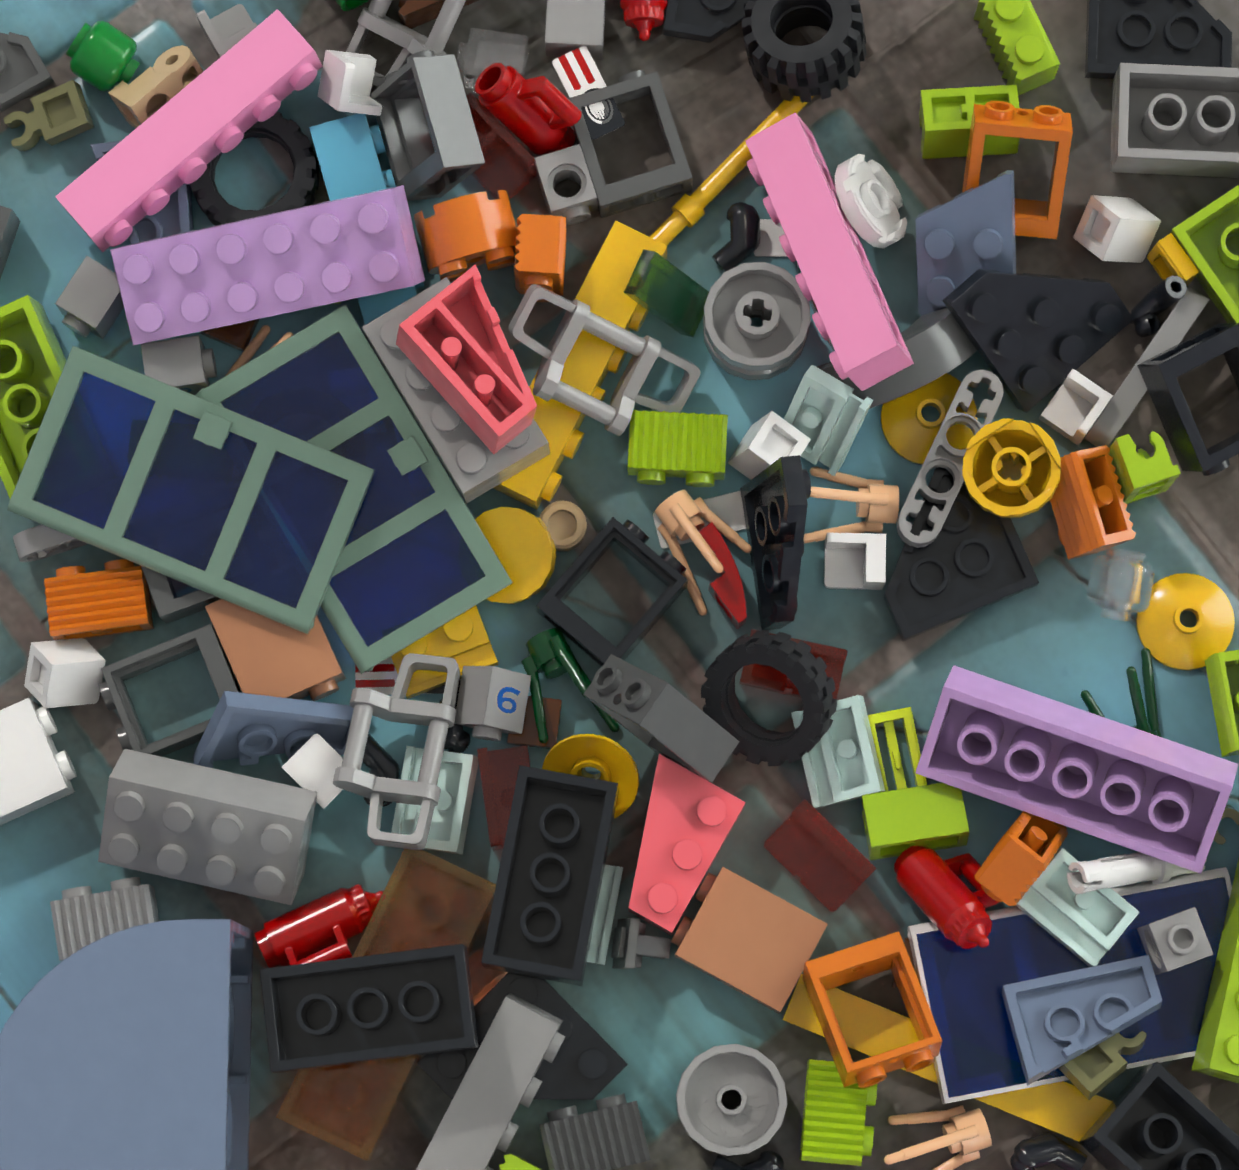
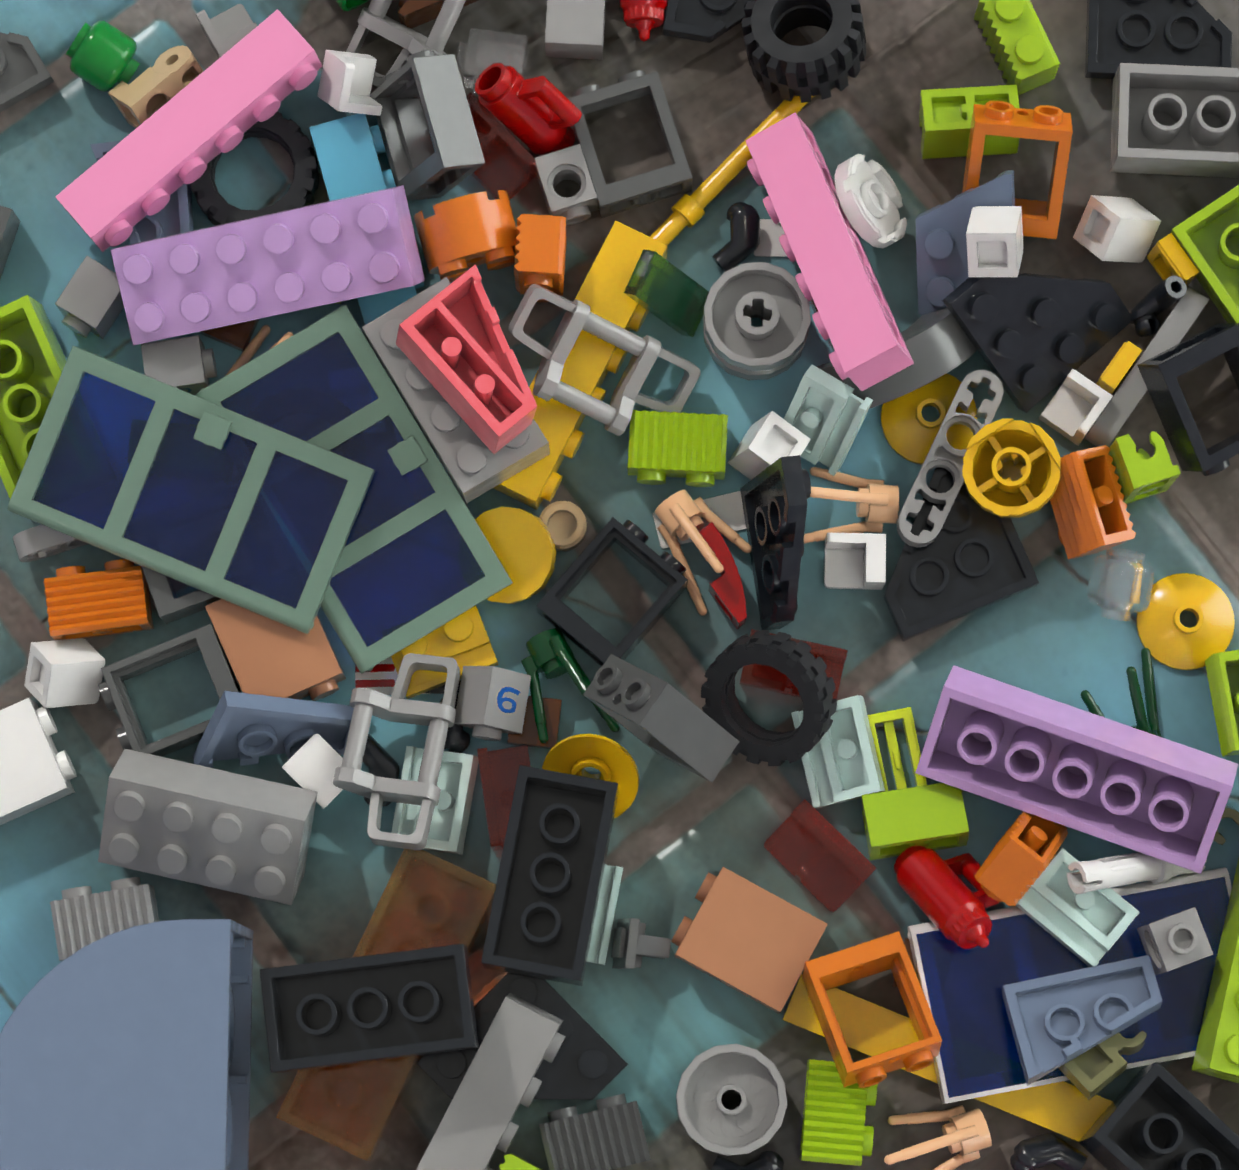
(56, 117): olive plate -> none
(318, 928): red piece -> none
(581, 76): sticker -> none
(679, 842): coral wedge -> none
(994, 241): none -> white panel
(1119, 367): none -> yellow tile

